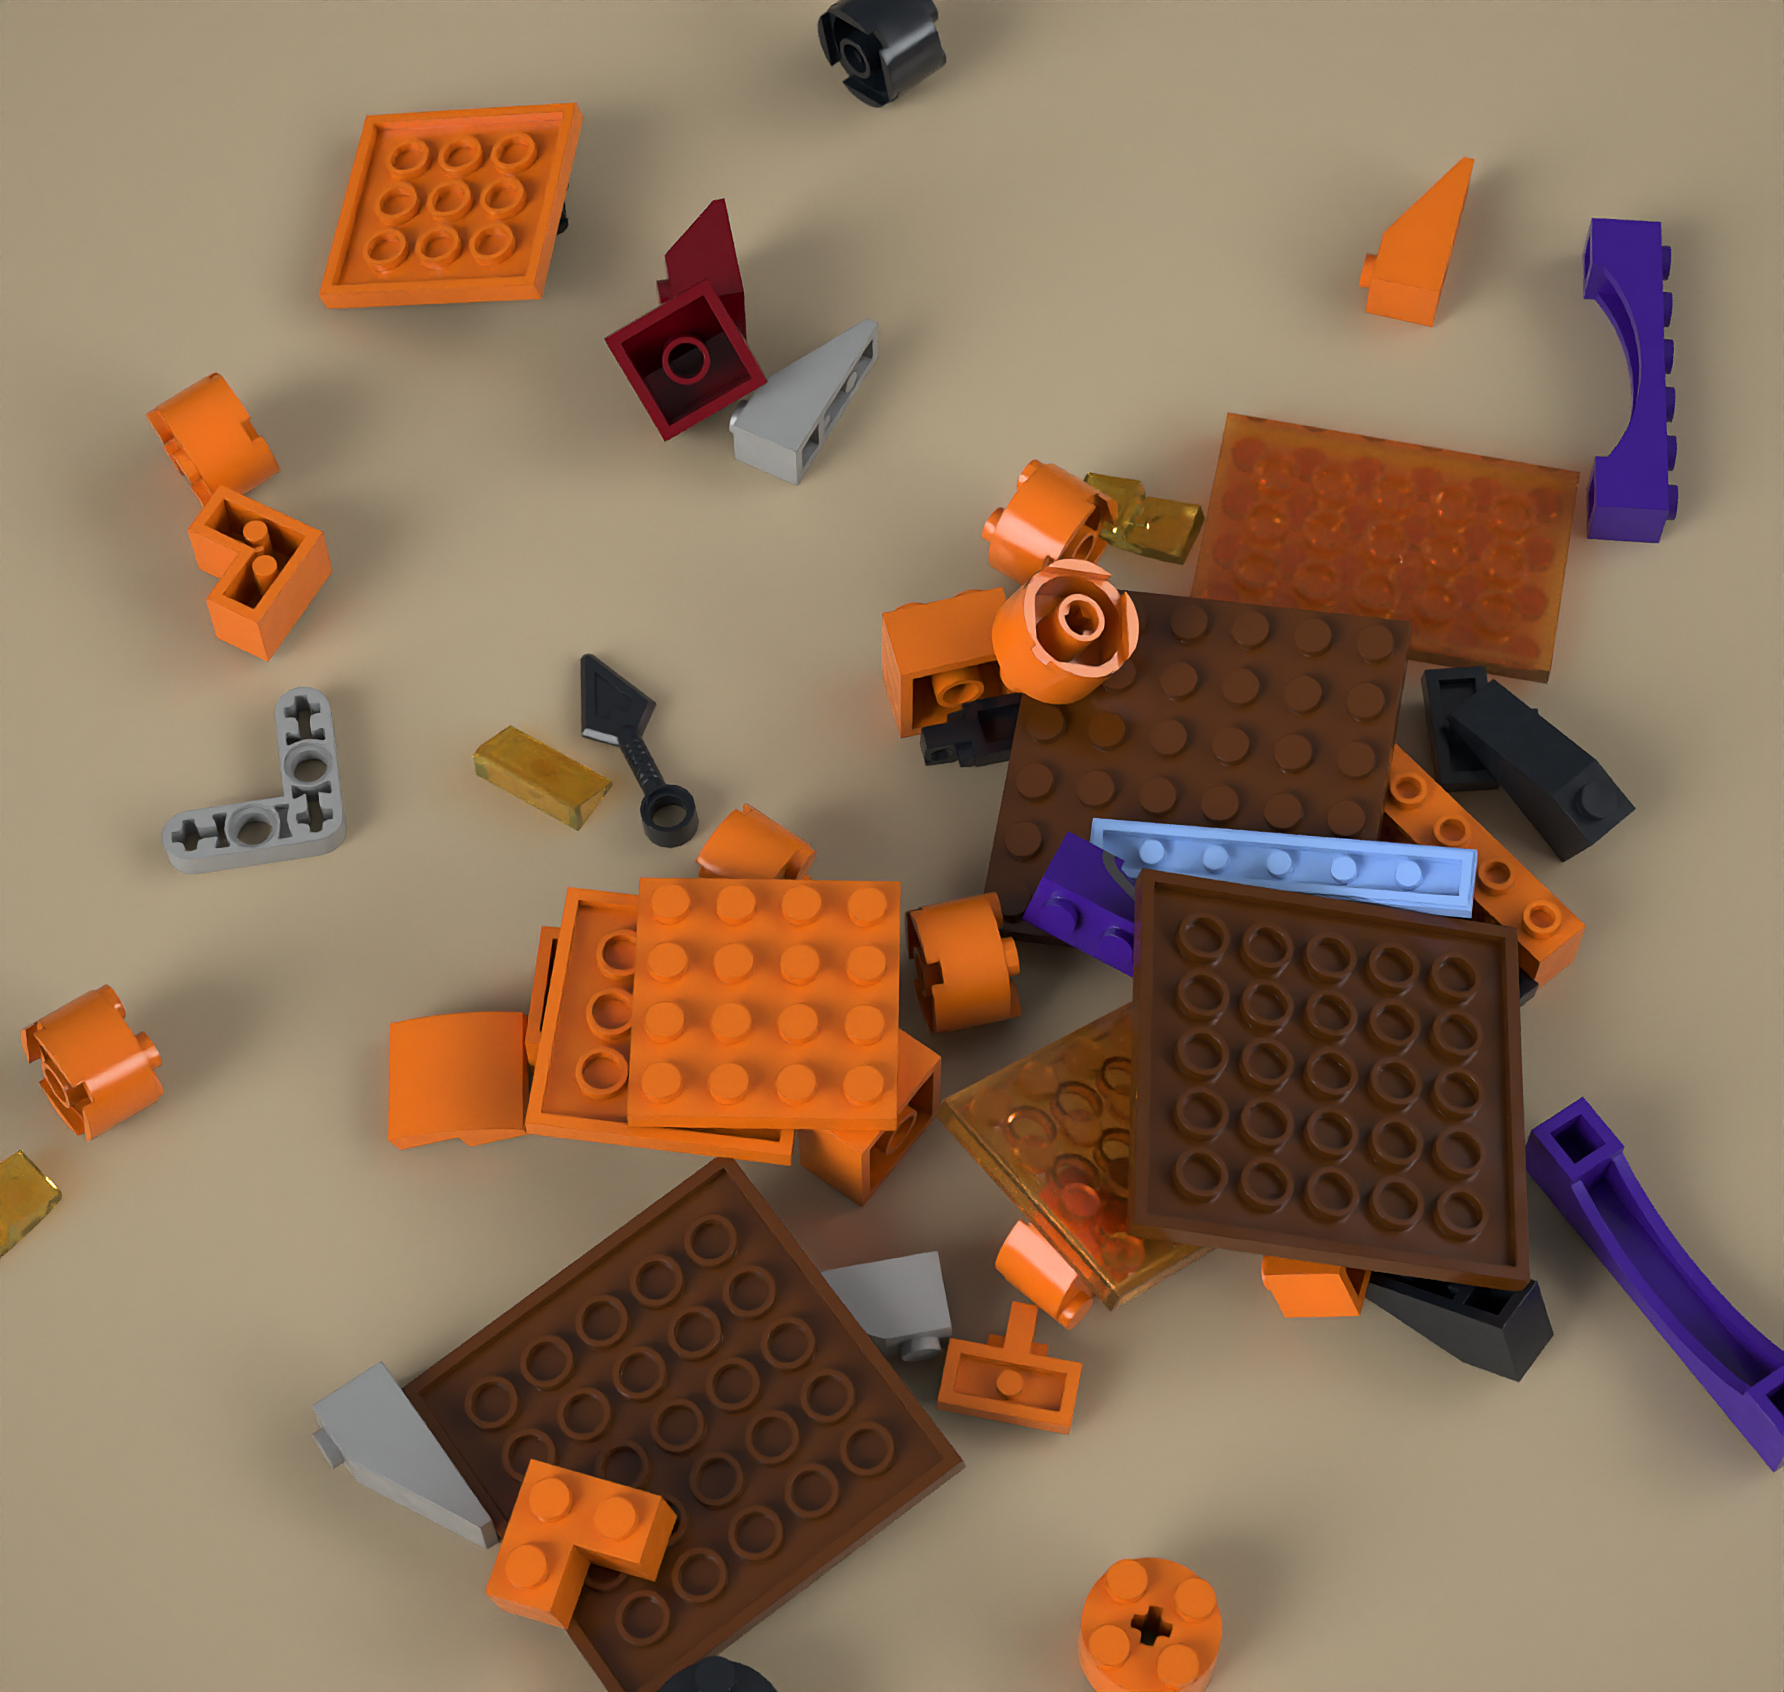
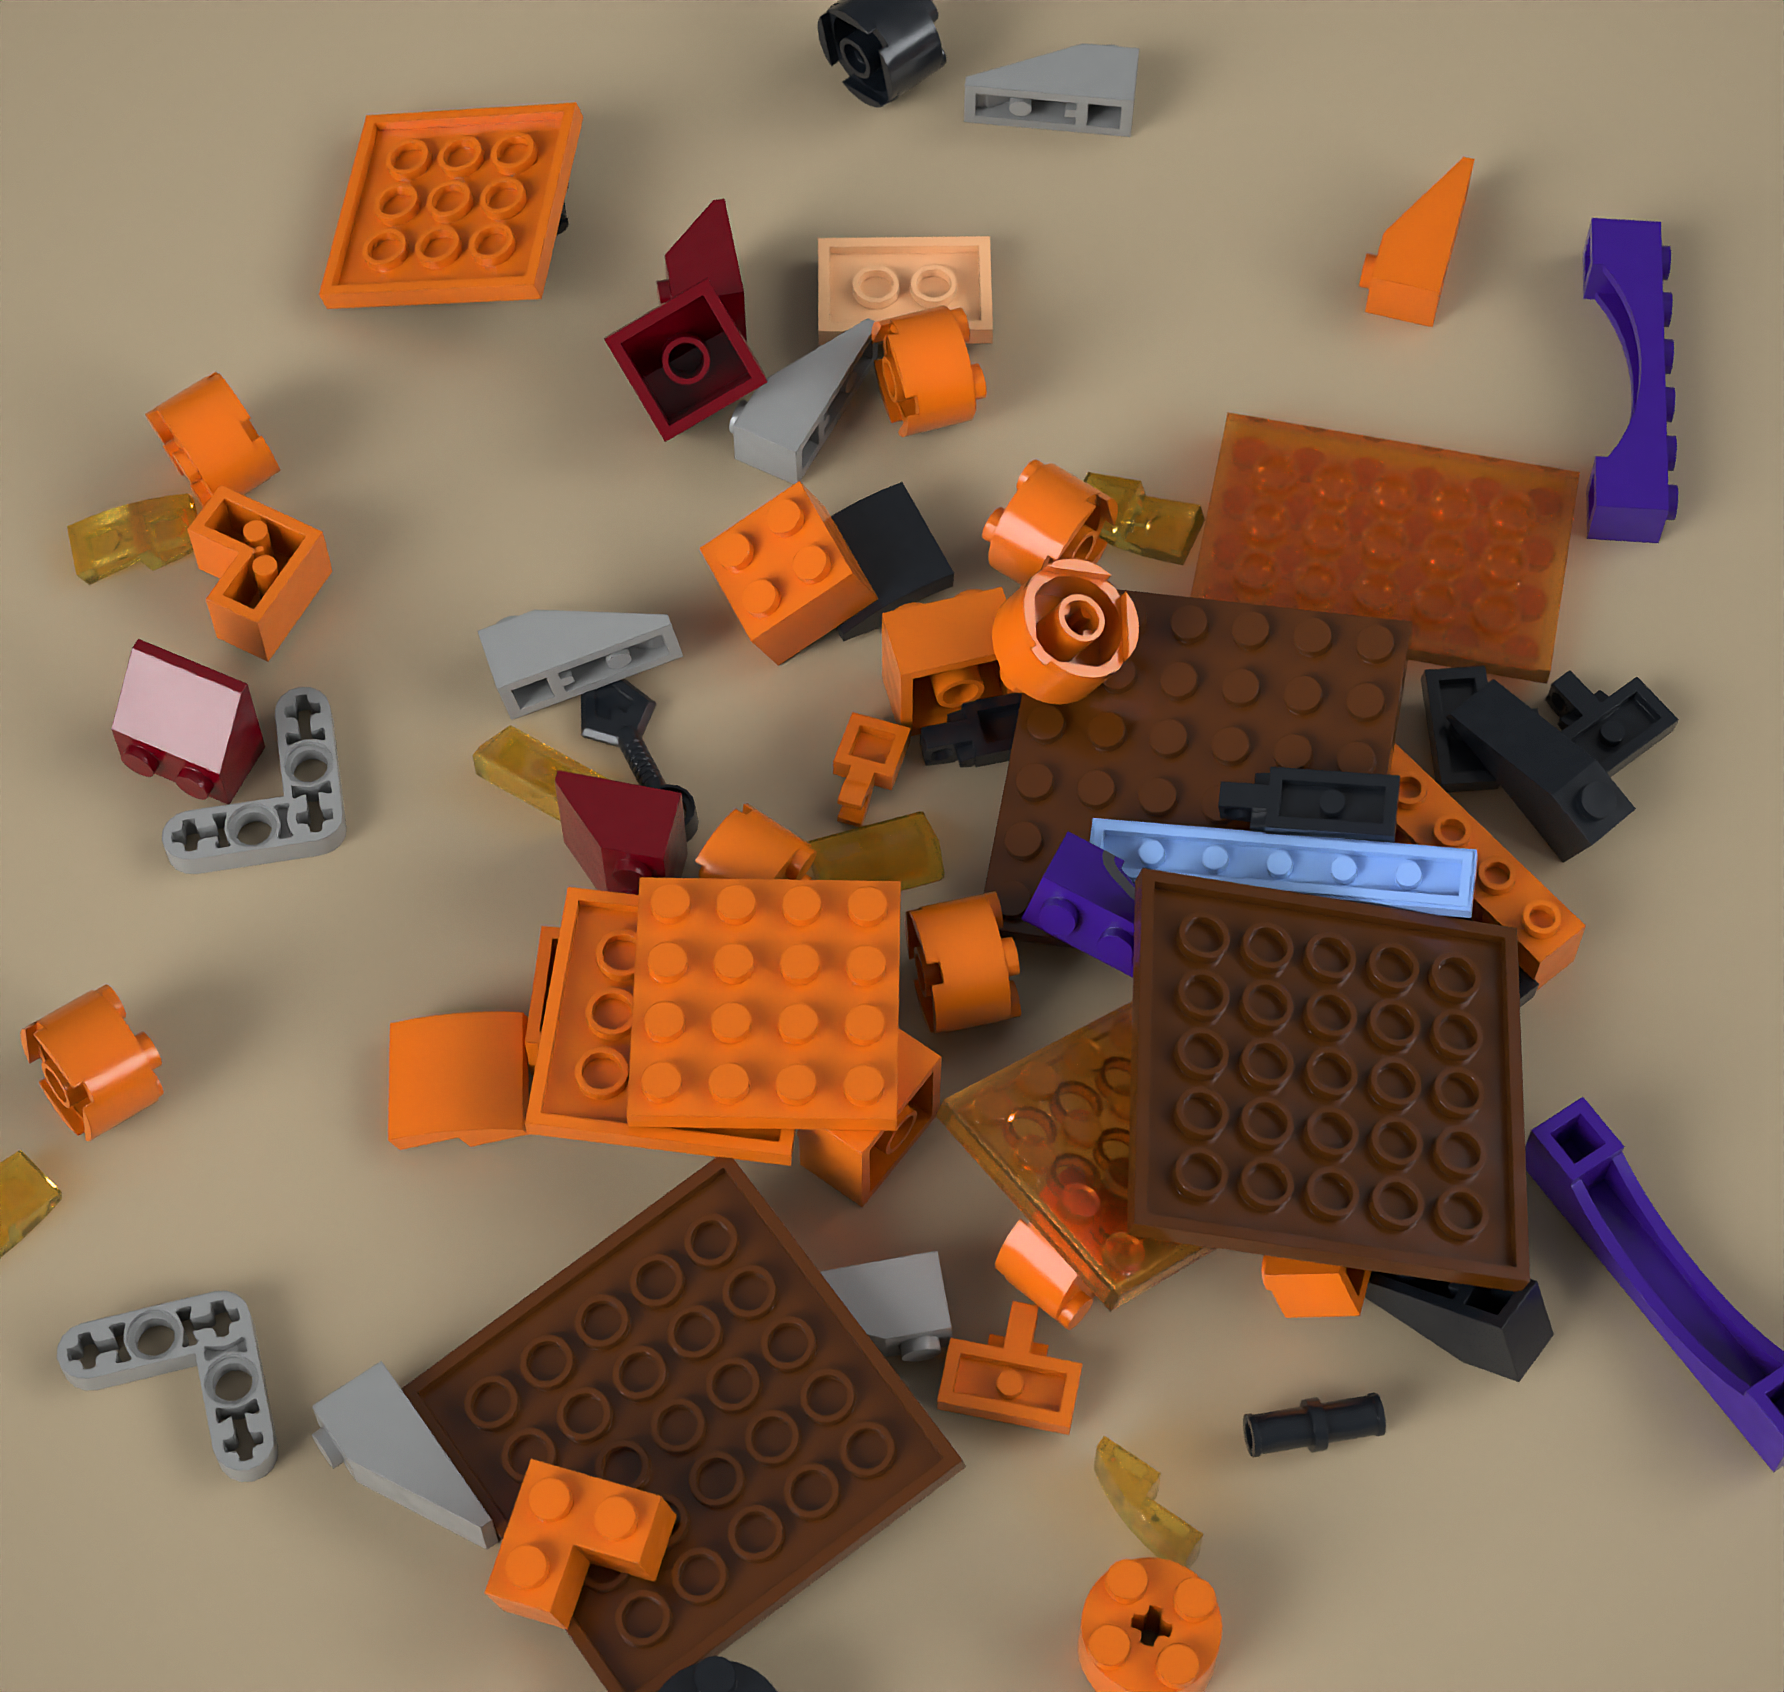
(131, 533): none -> clear yellow slope
(186, 724): none -> slope
(212, 1356): none -> light grey beam
(565, 653): none -> light grey slope
(621, 830): none -> dark red slope
(788, 573): none -> orange brick
(867, 758): none -> orange plate
(883, 851): none -> clear yellow slope
(894, 554): none -> black slope
(902, 276): none -> light nougat plate
(927, 369): none -> orange brick
(1065, 90): none -> light grey slope
(1132, 1491): none -> clear yellow slope
(1314, 1424): none -> black pin
(1315, 803): none -> black hinge
(1613, 726): none -> black hinge

